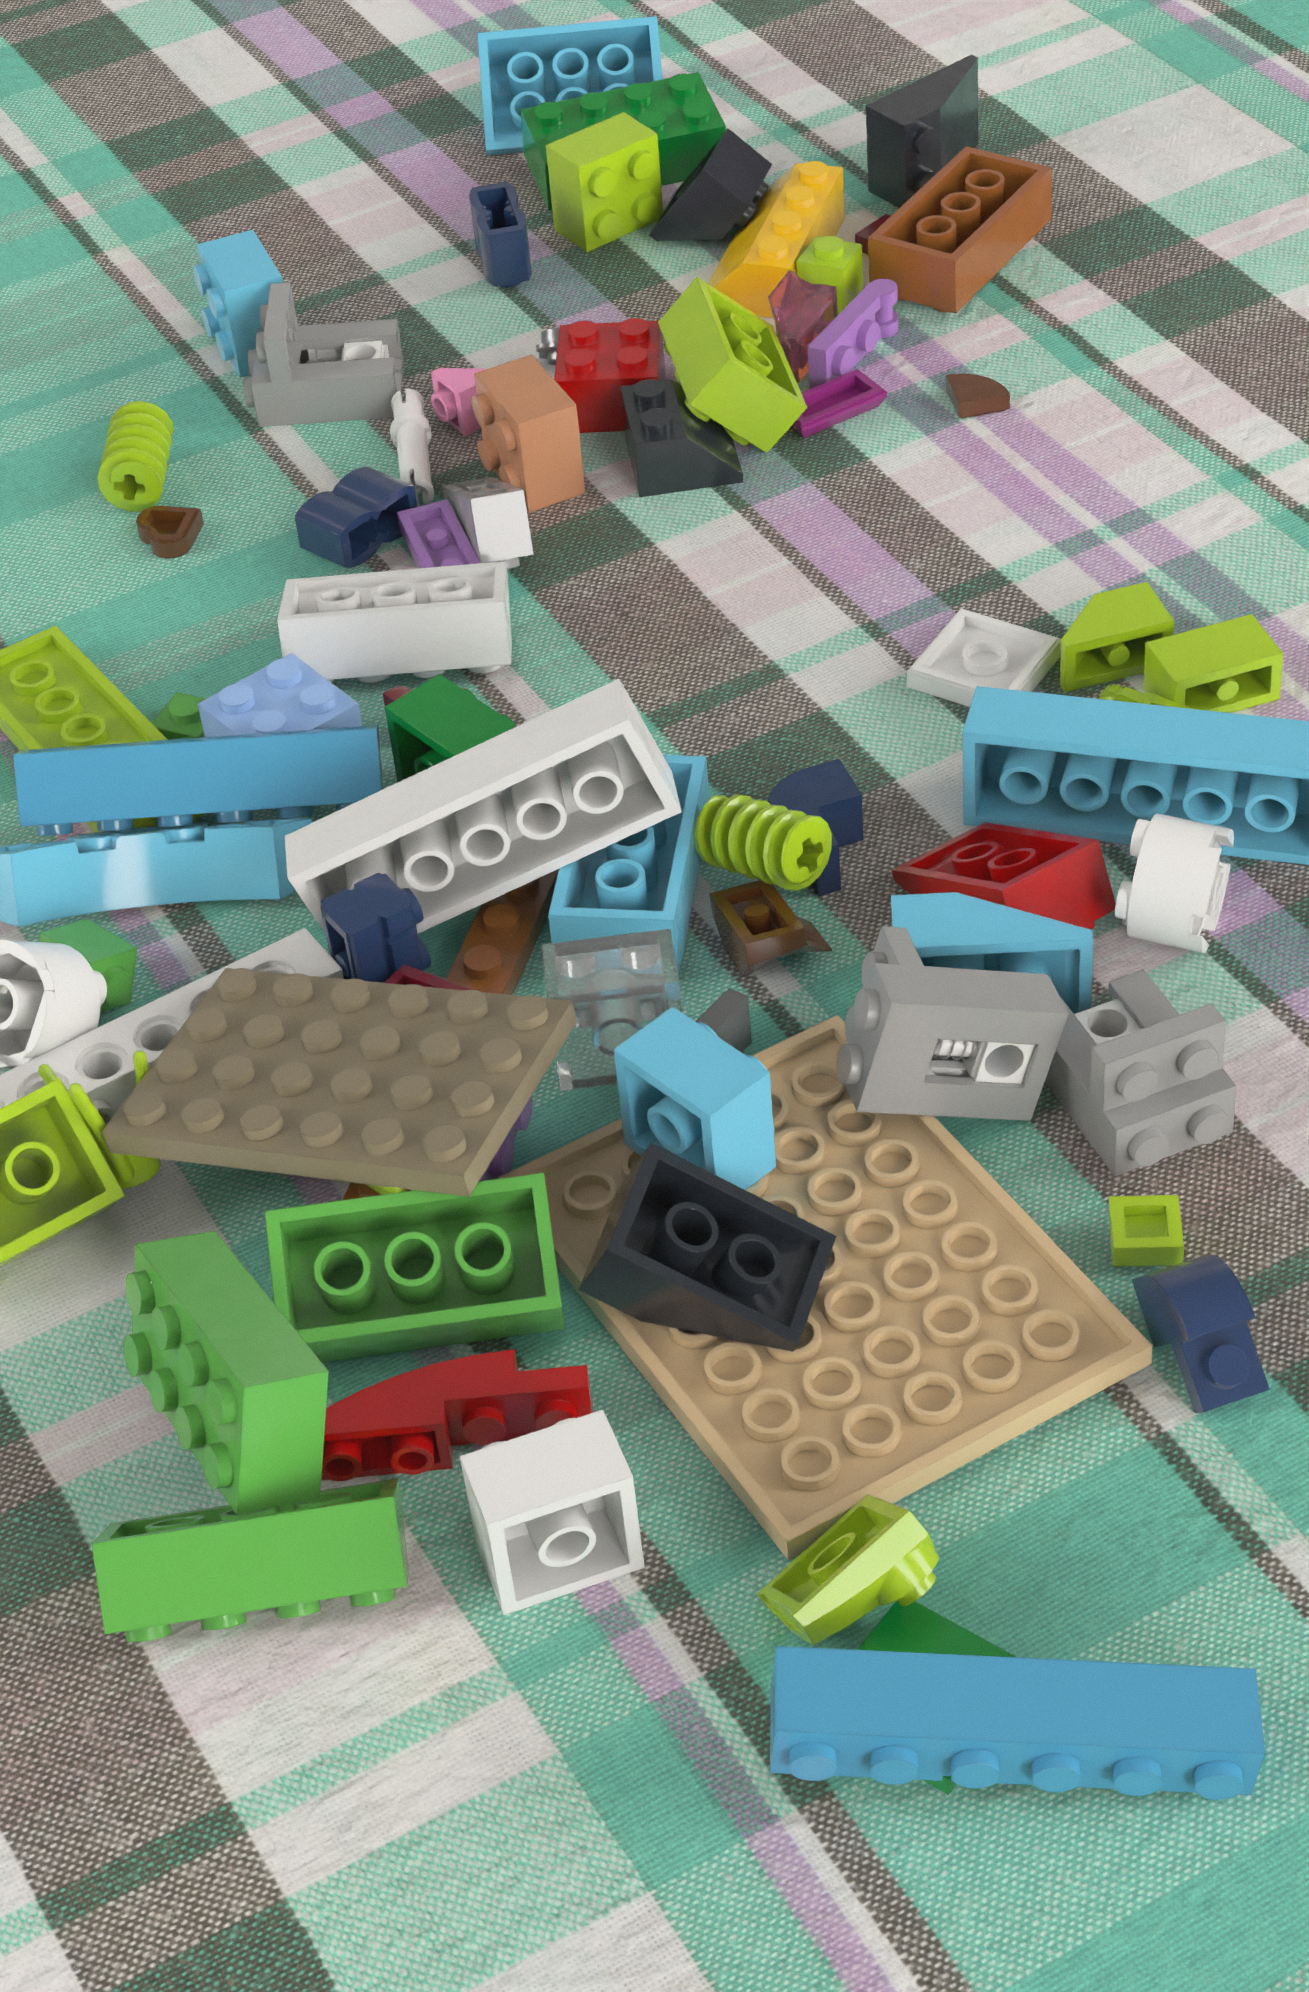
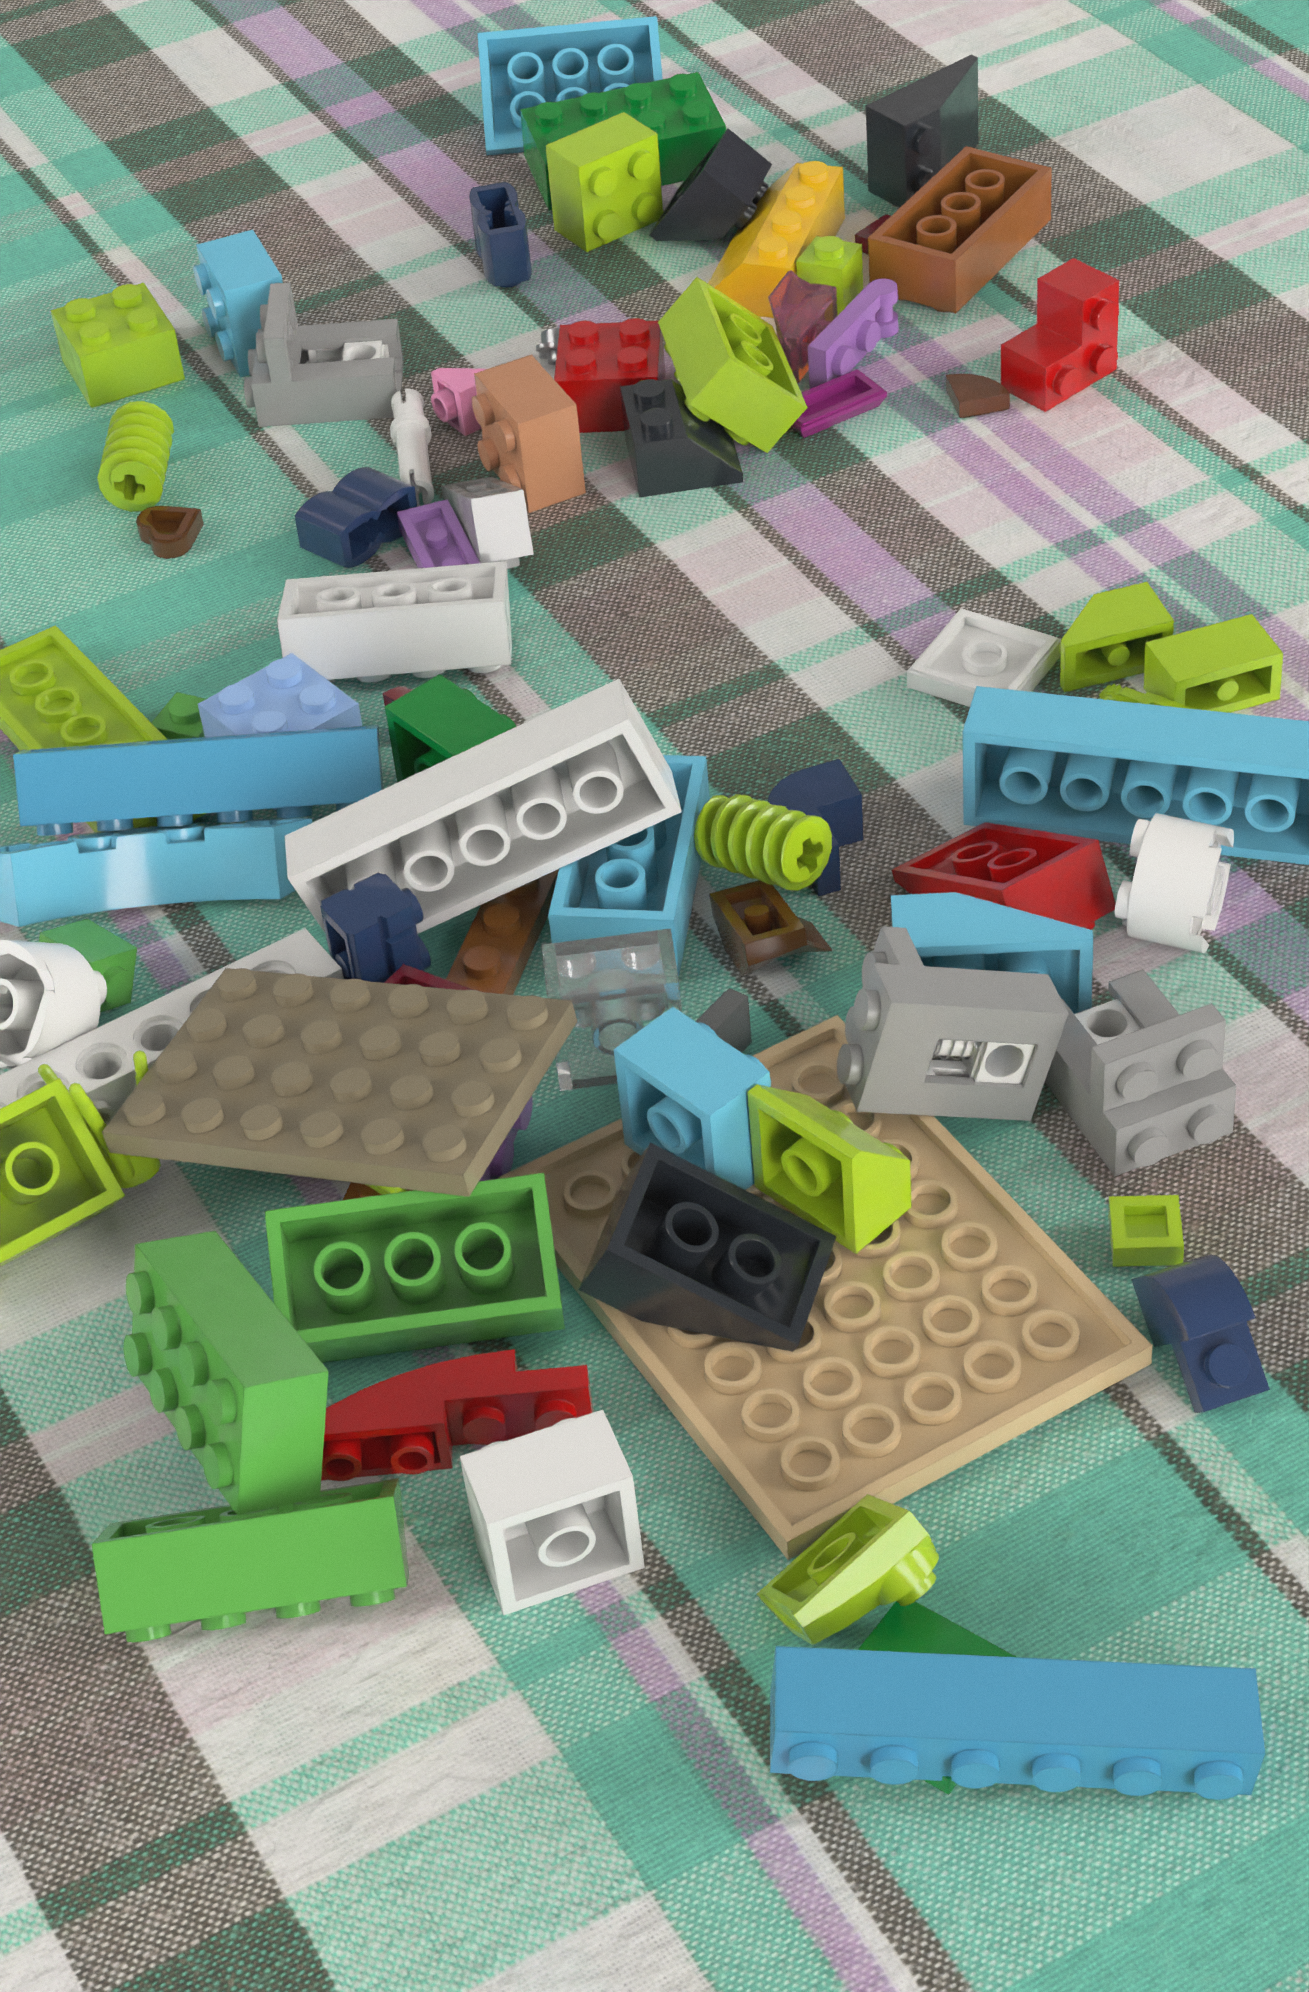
(117, 344): none -> lime brick
(826, 1166): none -> lime slope
(1072, 337): none -> red brick

